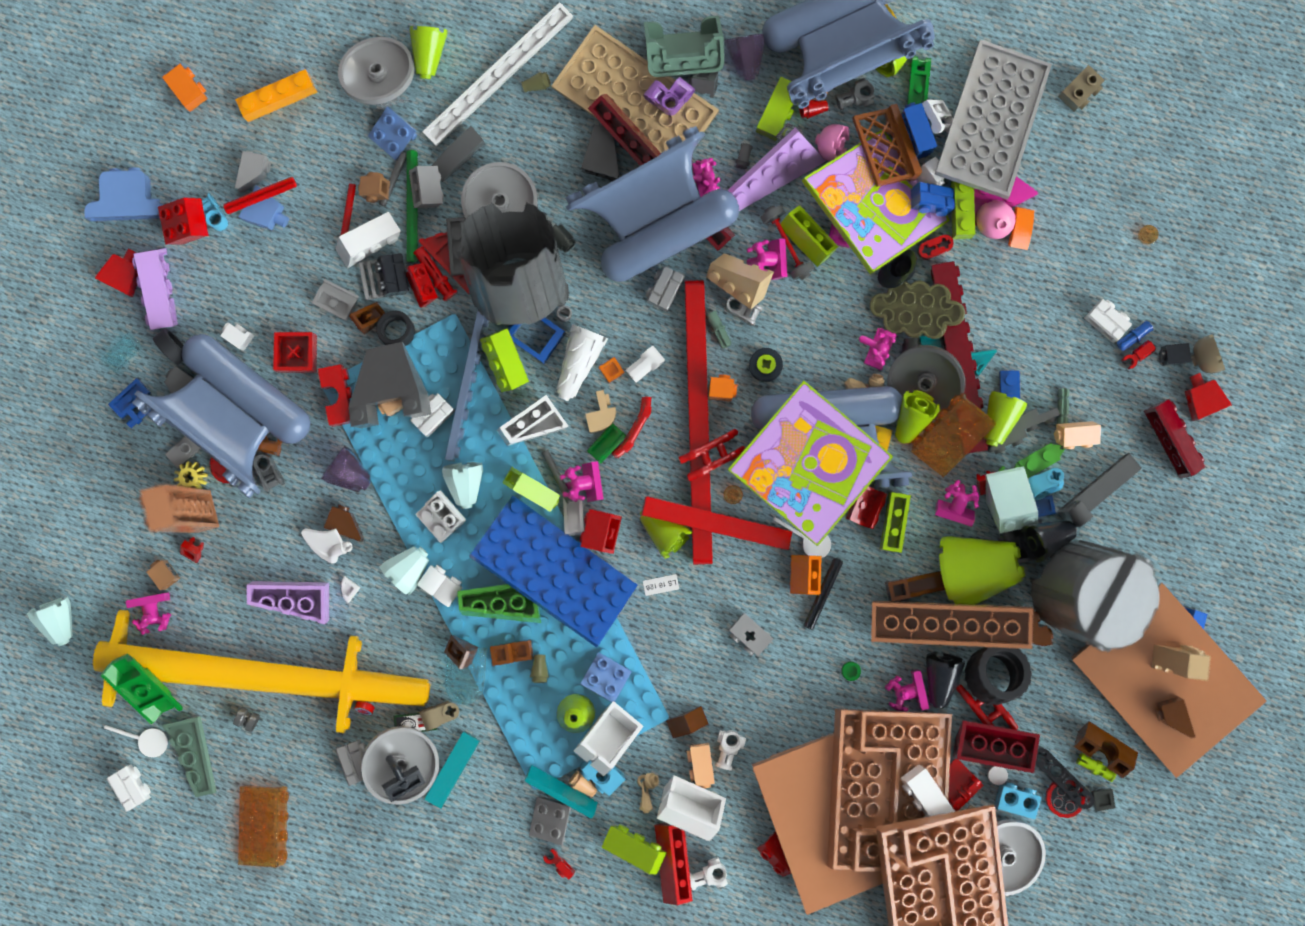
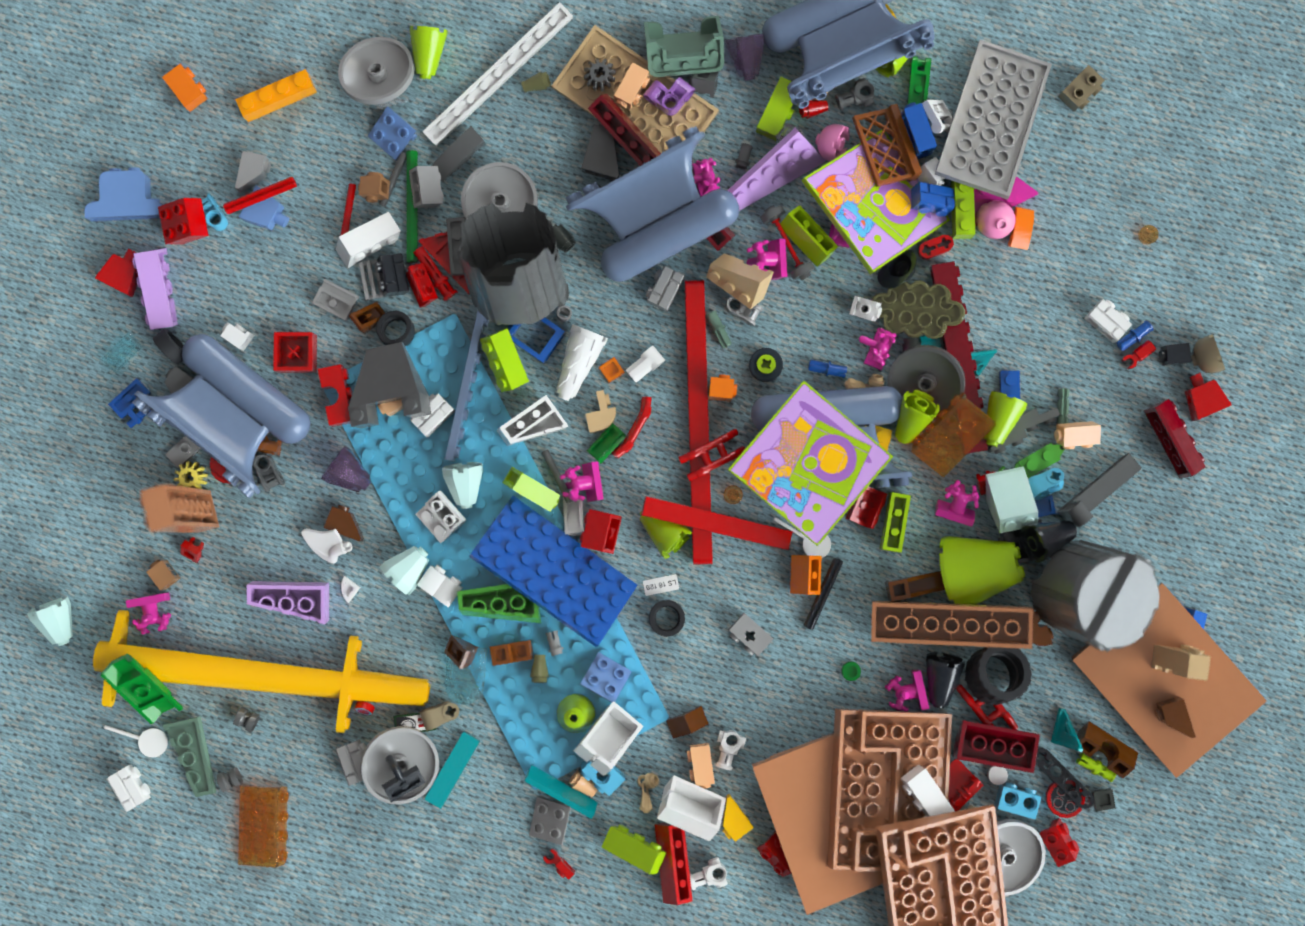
(229, 779): none -> dark grey wheel
(554, 643): none -> light grey pin
(604, 79): none -> dark grey gear
(631, 86): none -> light nougat brick
(681, 618): none -> black tyre
(734, 820): none -> yellow slope
(827, 368): none -> blue axle
(858, 306): none -> white brick
(1059, 843): none -> red bracket
(1064, 732): none -> teal tile

